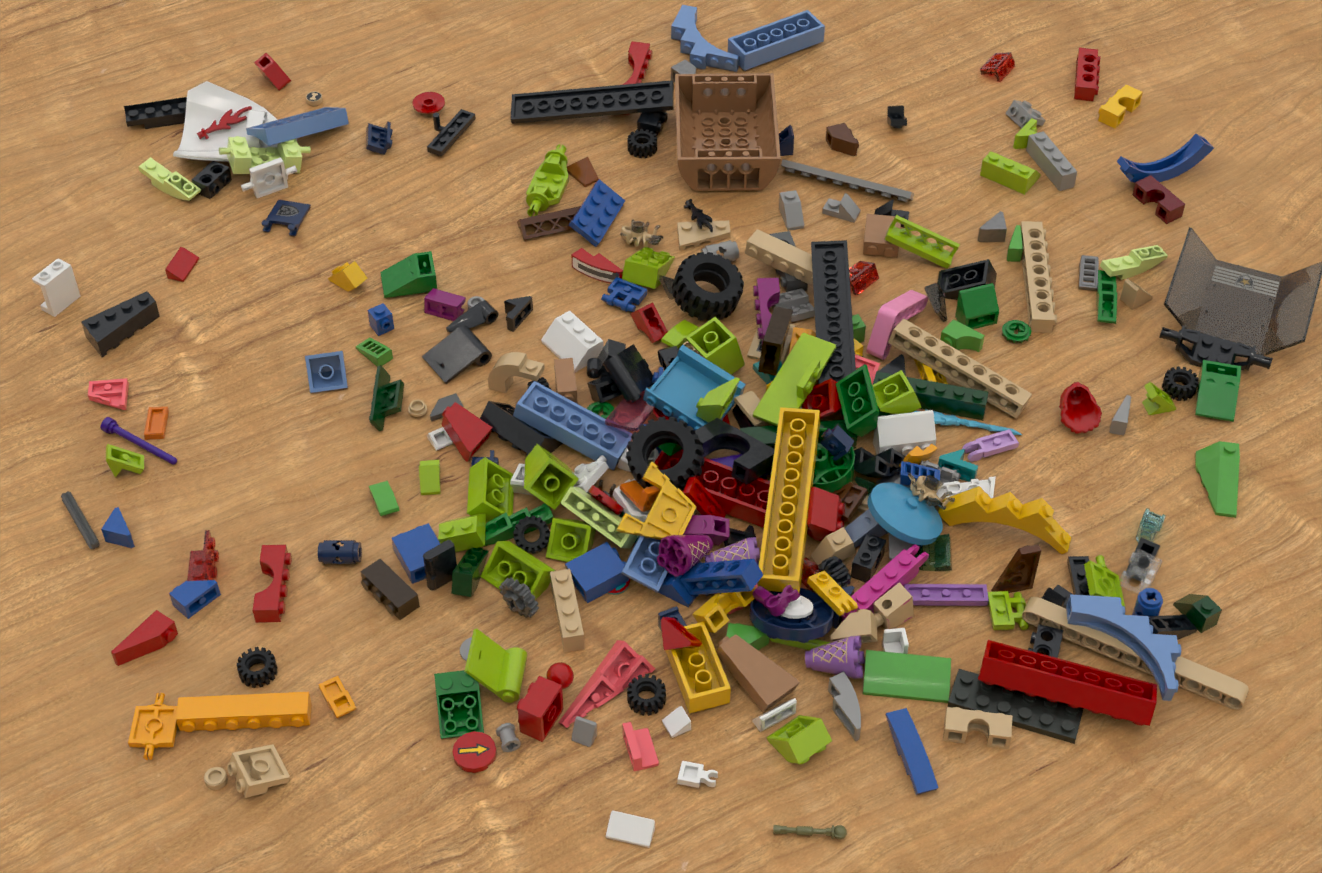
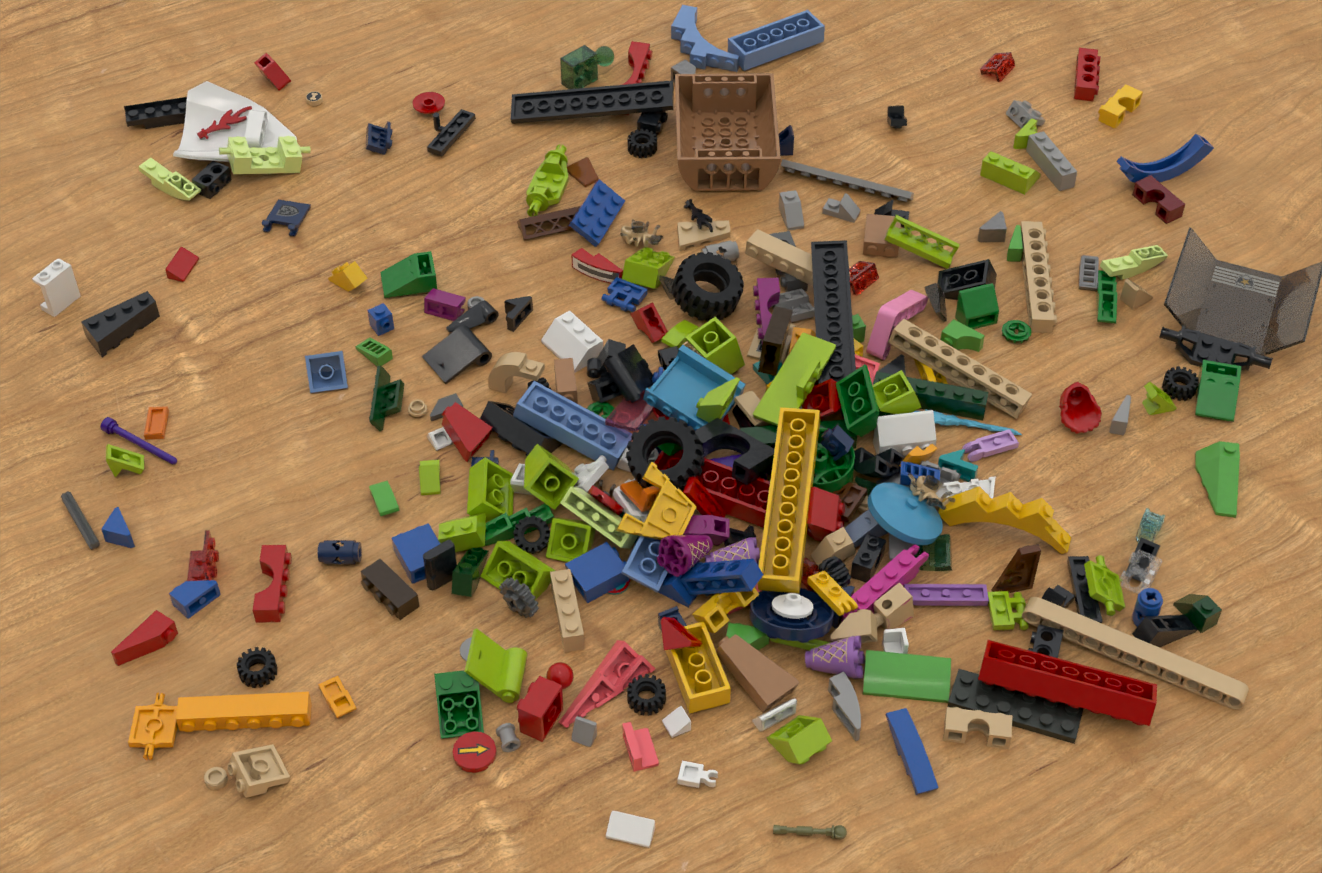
(109, 392): coral wing -> none
(268, 178): white plate -> none
(299, 125): medium blue arch -> none
(581, 66): none -> clear green brick
(778, 603): magenta bar -> none
(841, 139): reddish brown slope -> none
(1109, 616): medium blue arch -> none

